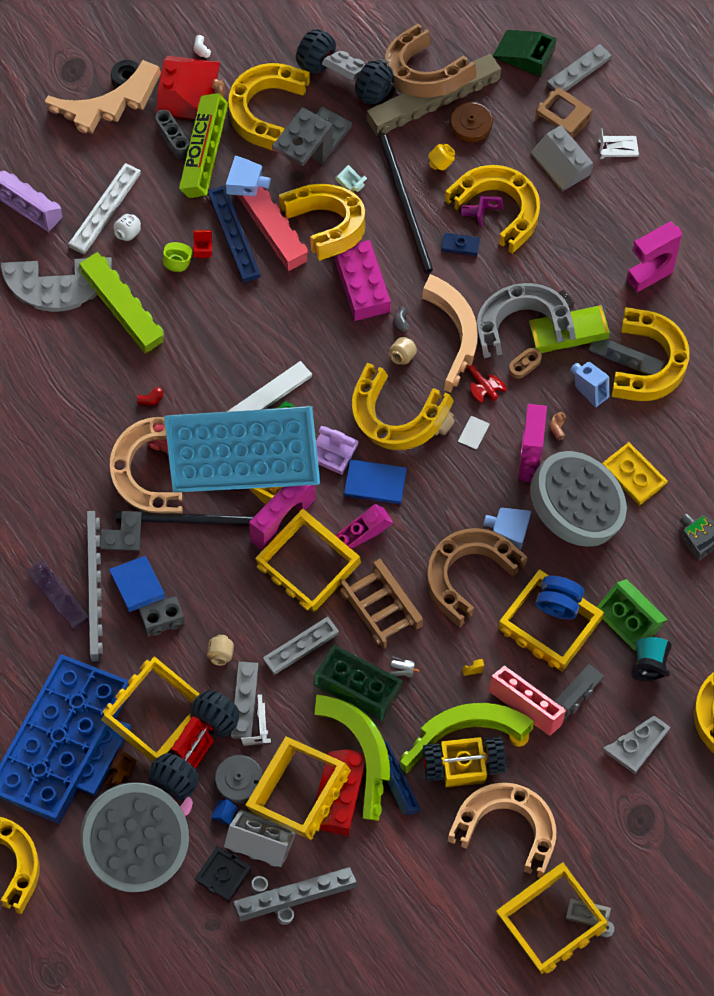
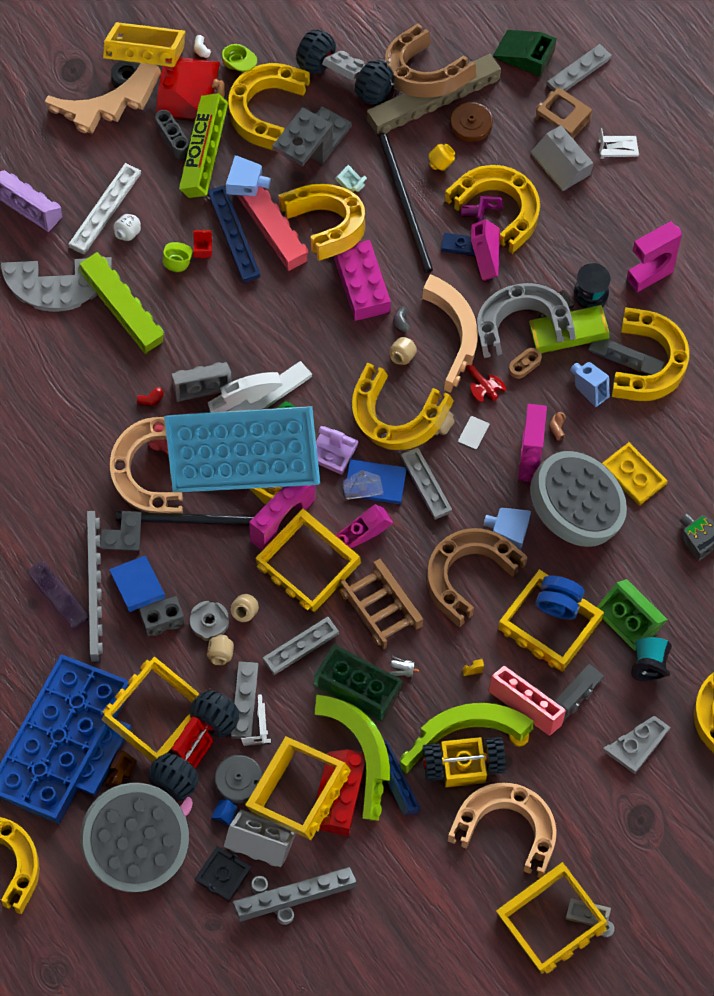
(144, 44): none -> yellow window
(200, 381): none -> light grey slope
(209, 609): none -> light grey plate
(238, 58): none -> lime cap
(244, 608): none -> tan head
(250, 388): none -> white slope
(362, 485): none -> clear slope
(426, 483): none -> light grey plate
(486, 248): none -> dark pink slope
(592, 285): none -> black hat

